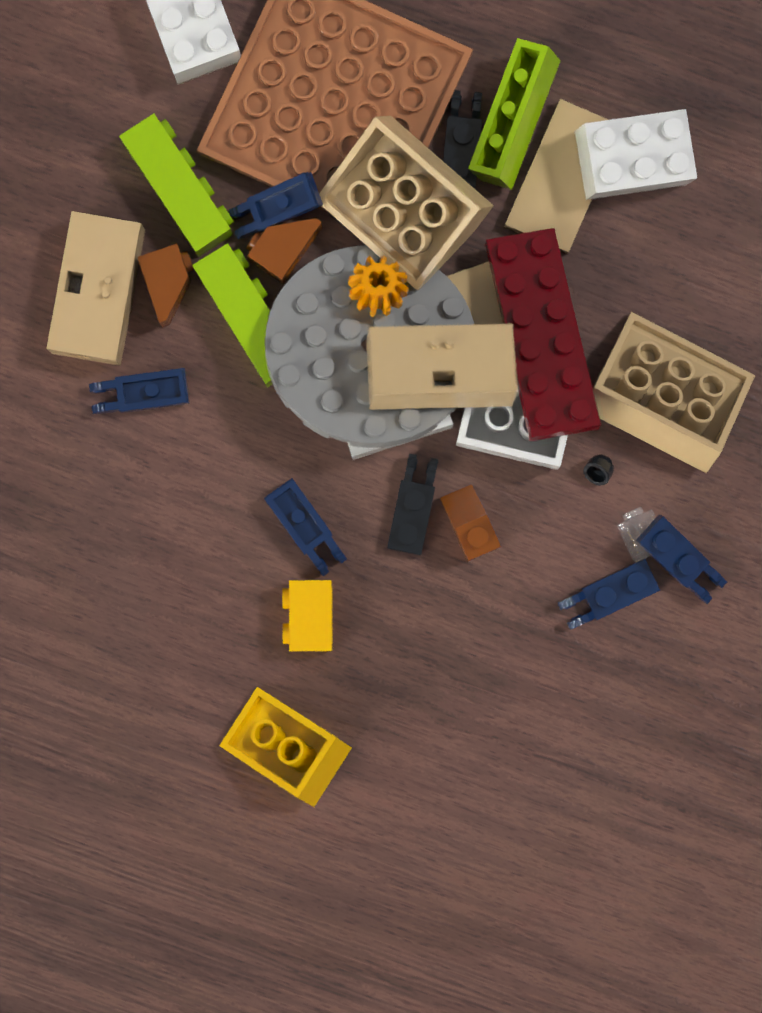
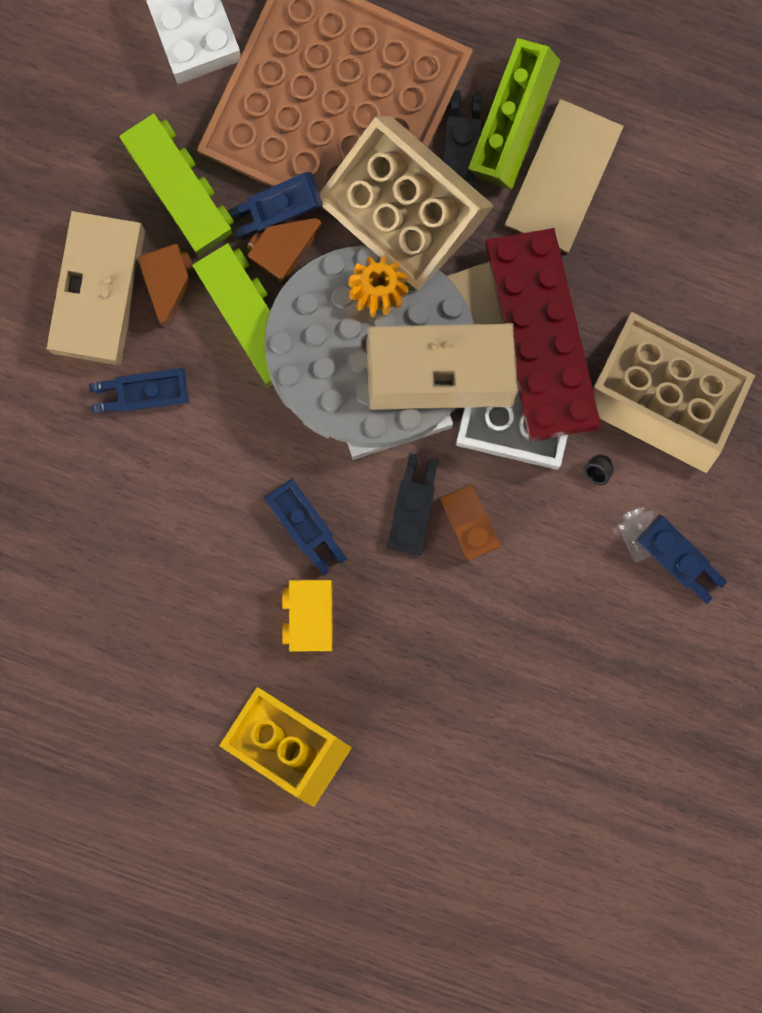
(613, 593): dark blue hinge -> none
(636, 154): white brick -> none

